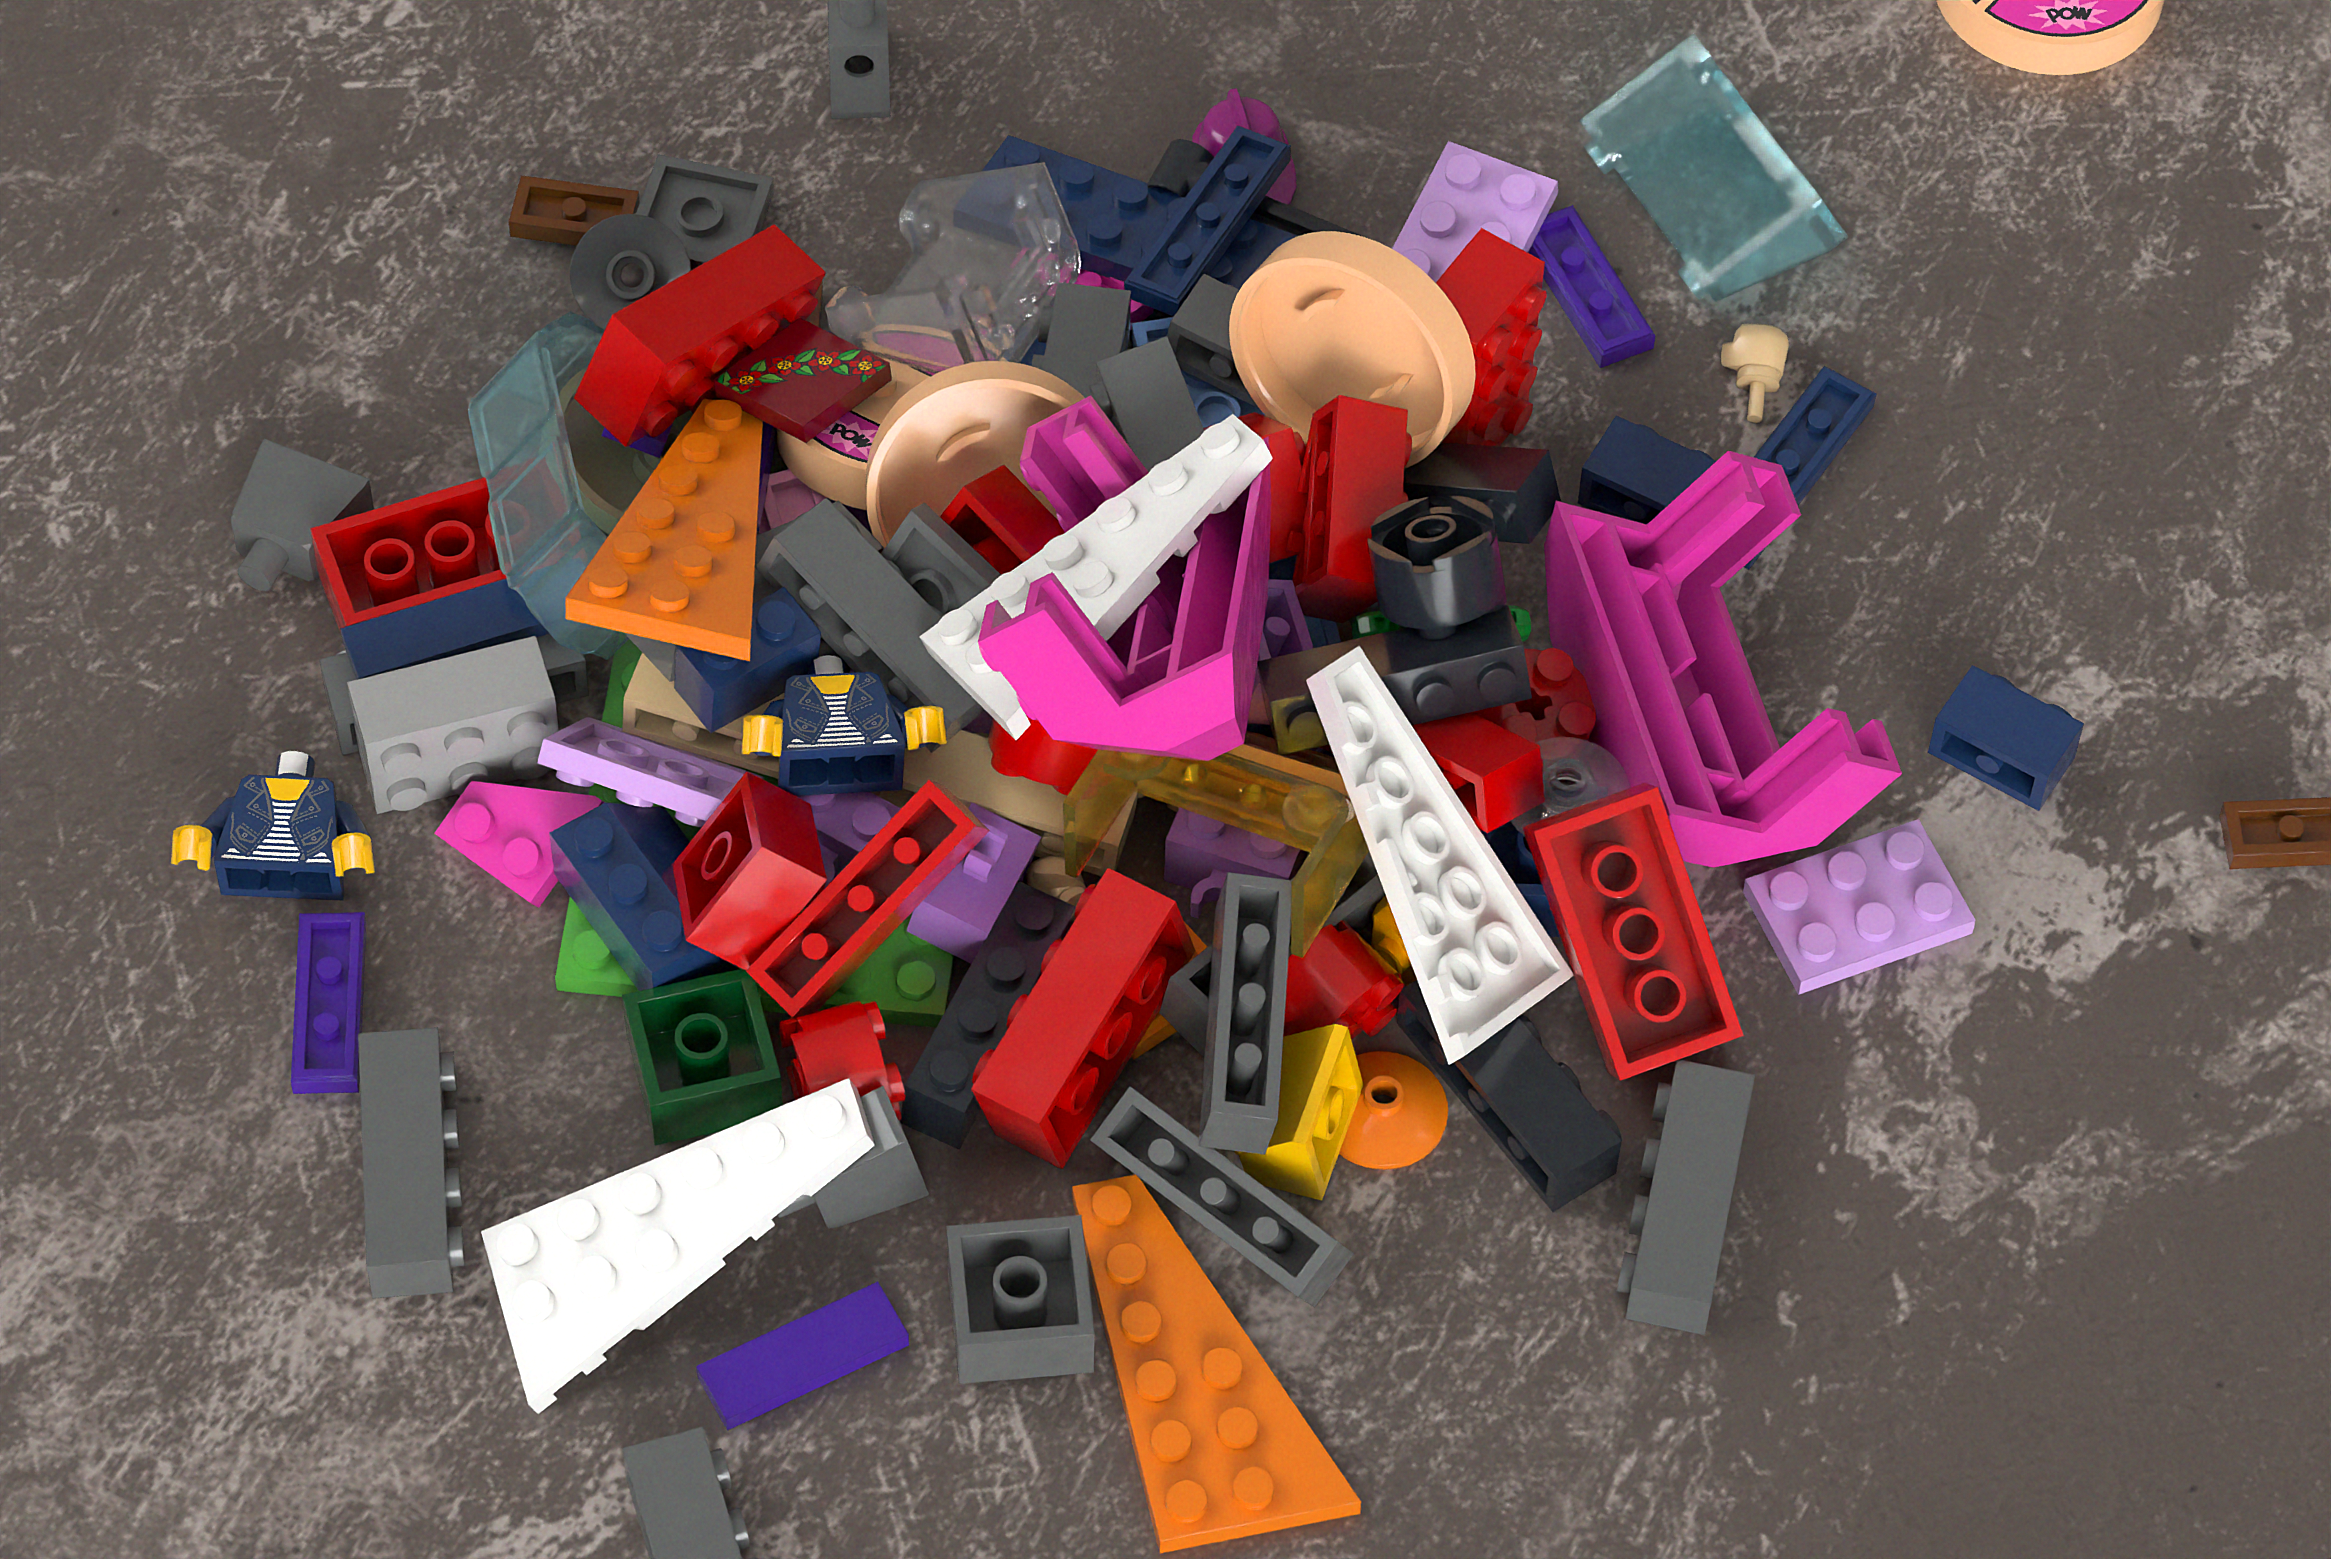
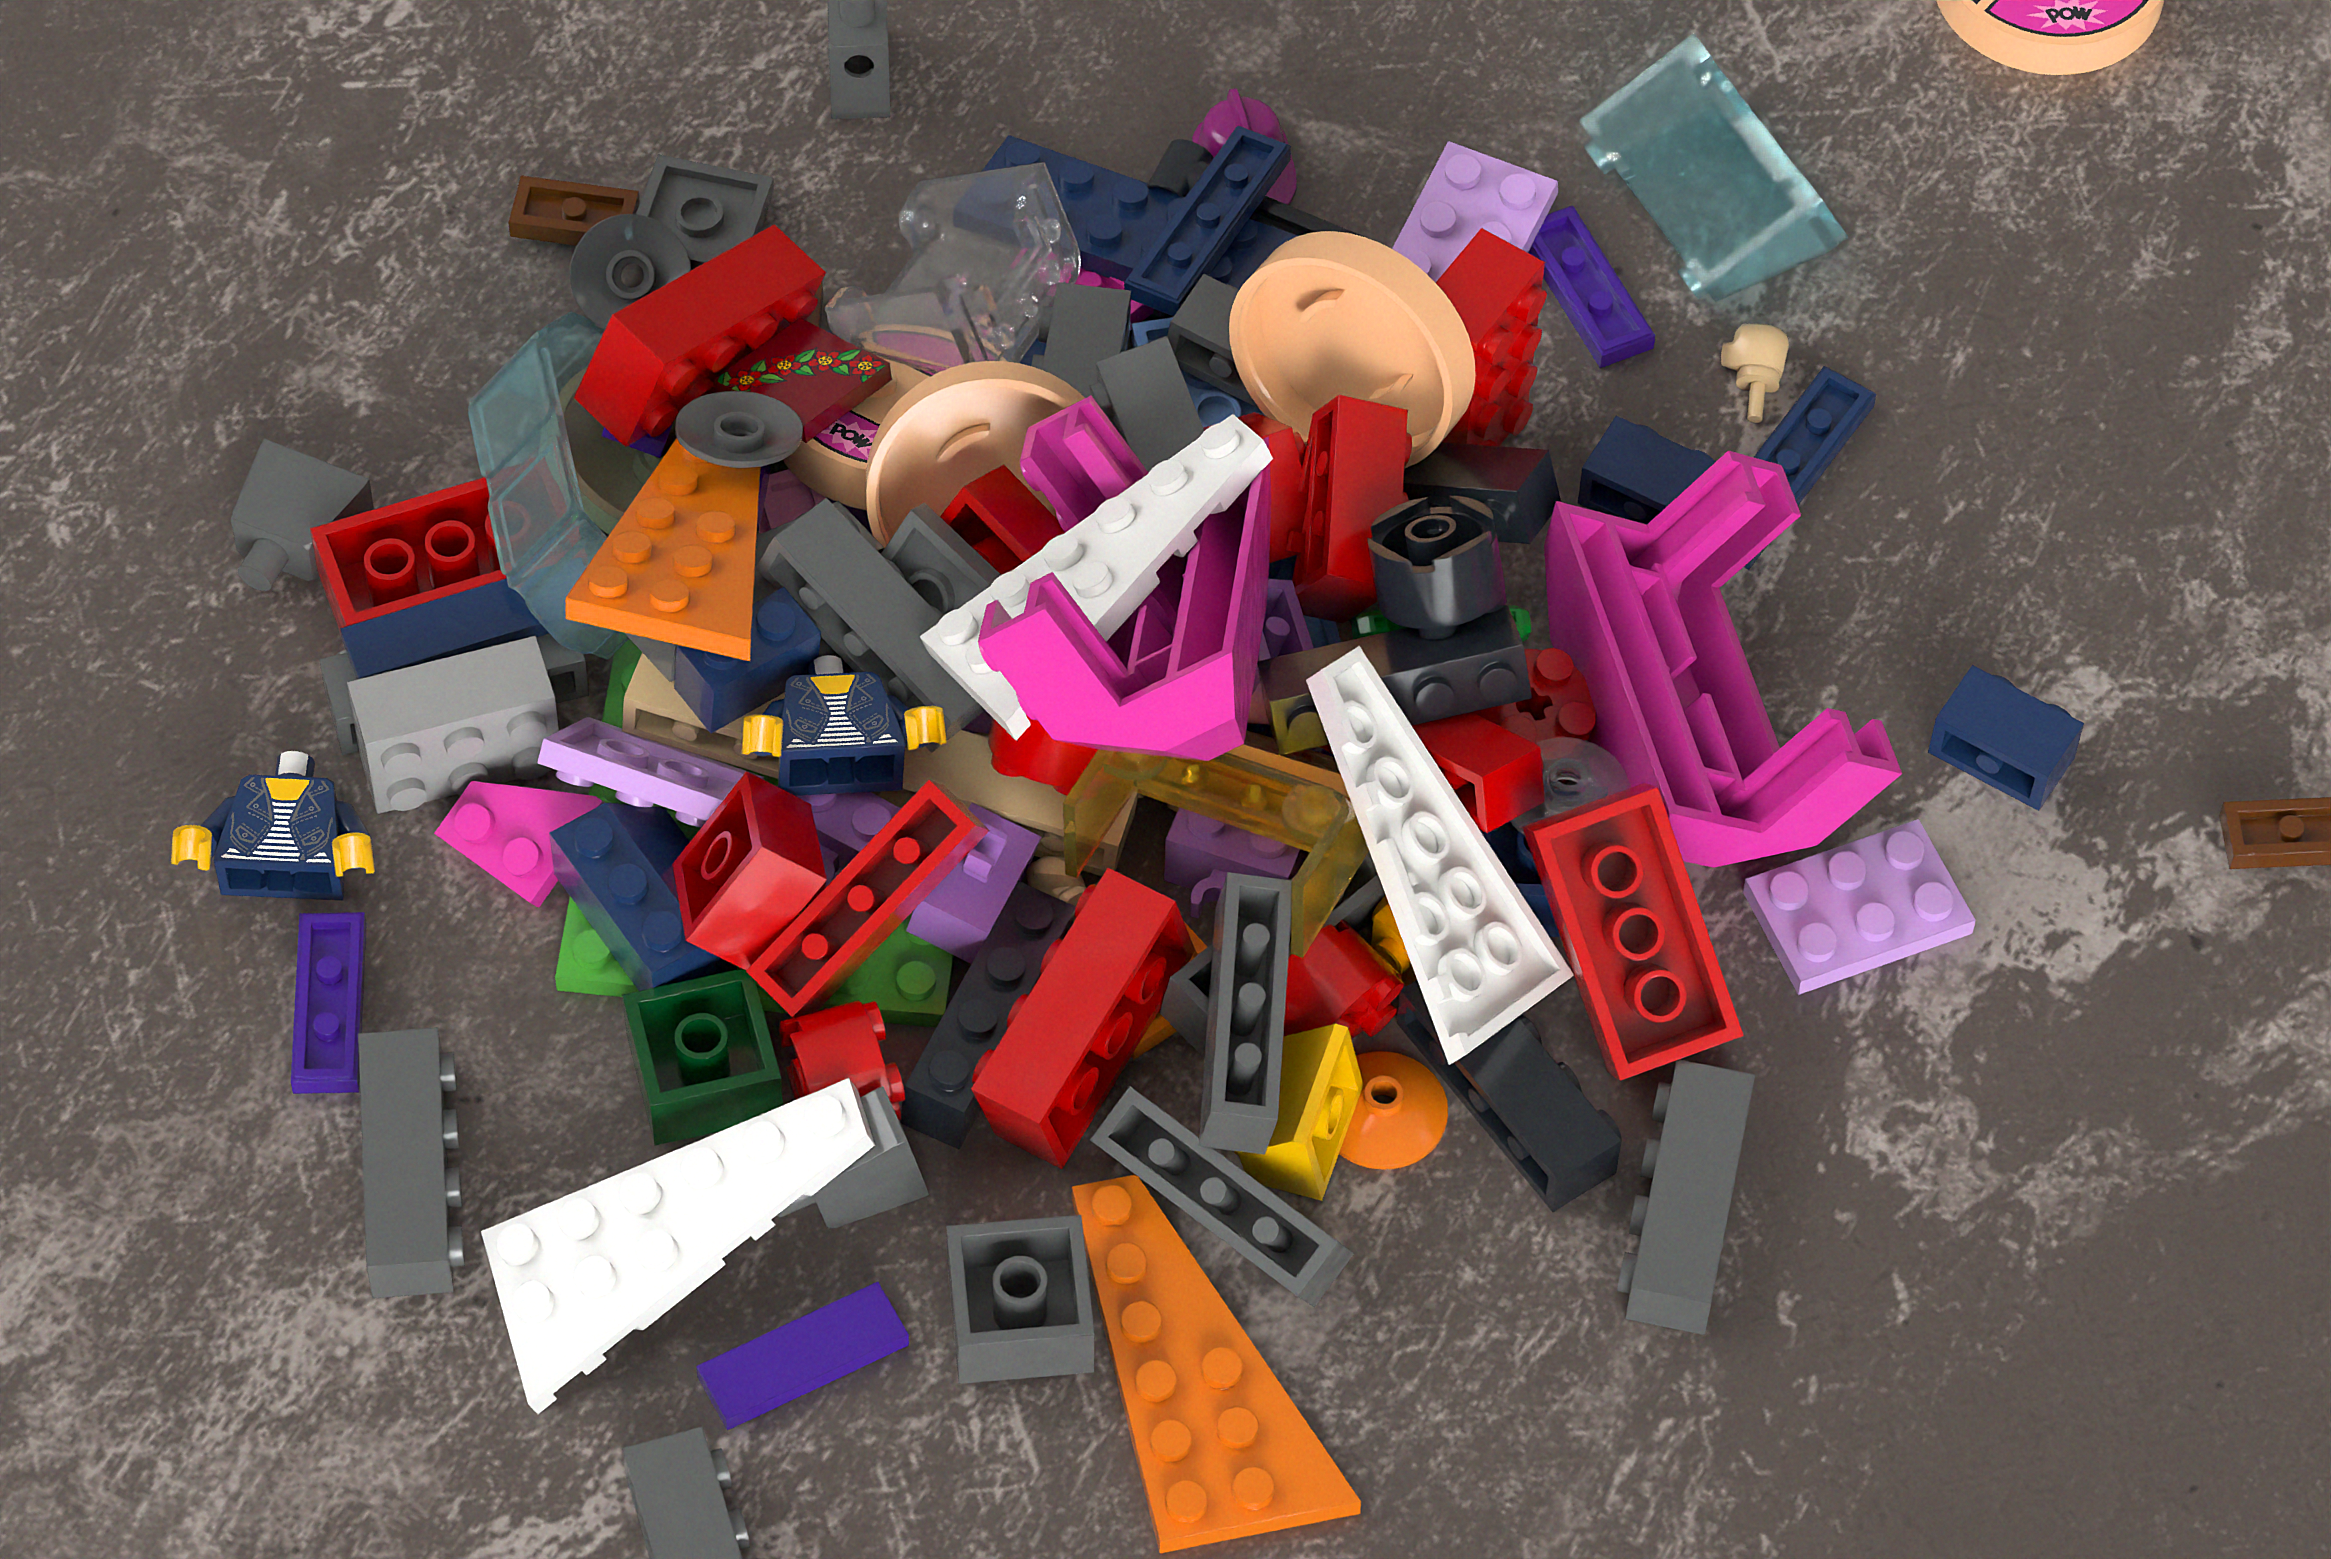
(739, 429): none -> dark grey dish

